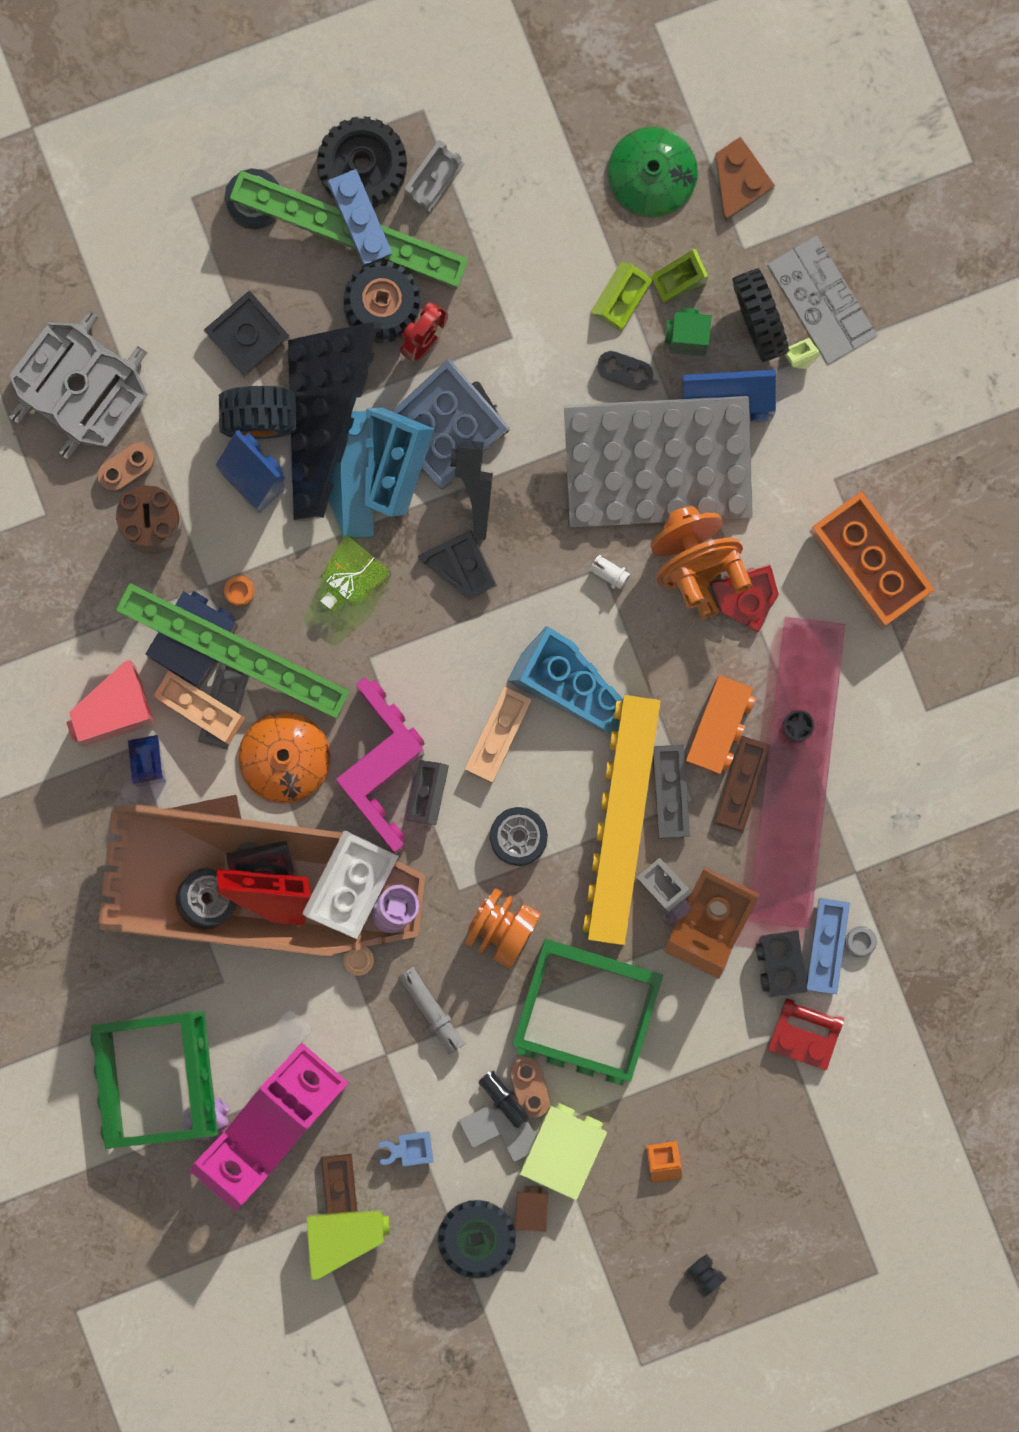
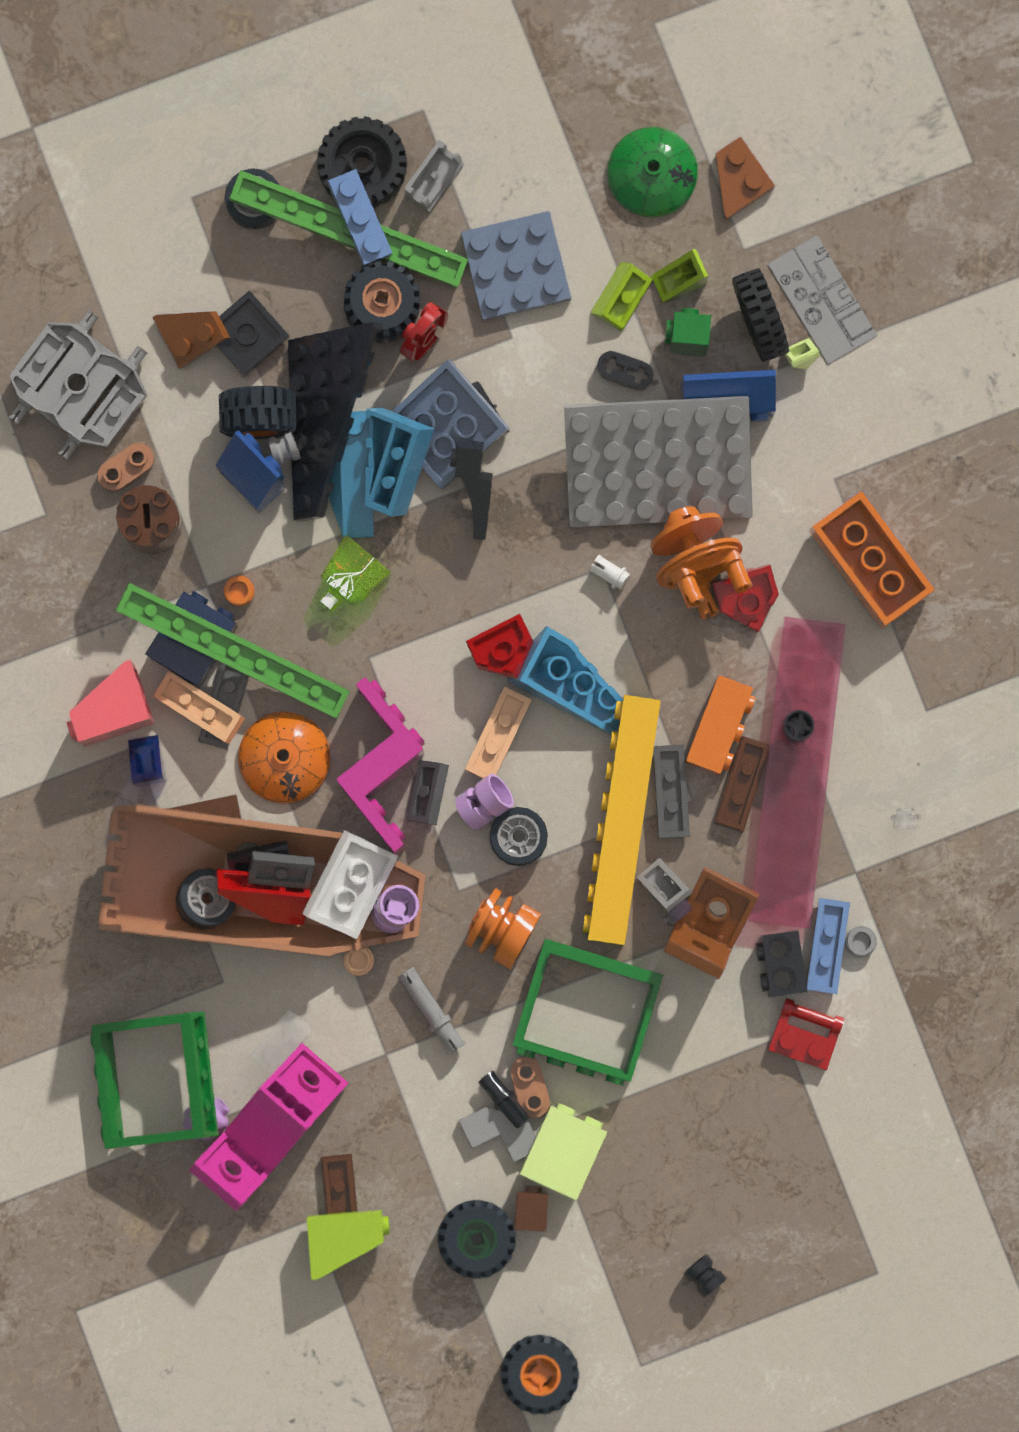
(191, 334): none -> dark orange wing
(280, 870): none -> dark grey plate
(284, 448): none -> light grey wheel
(413, 1149): medium blue plate -> none
(461, 565): black wing -> none
(480, 804): none -> lavender wheel
(502, 647): none -> red plate
(516, 266): none -> sand blue plate
(539, 1374): none -> black wheel
(664, 1162): orange slope -> none

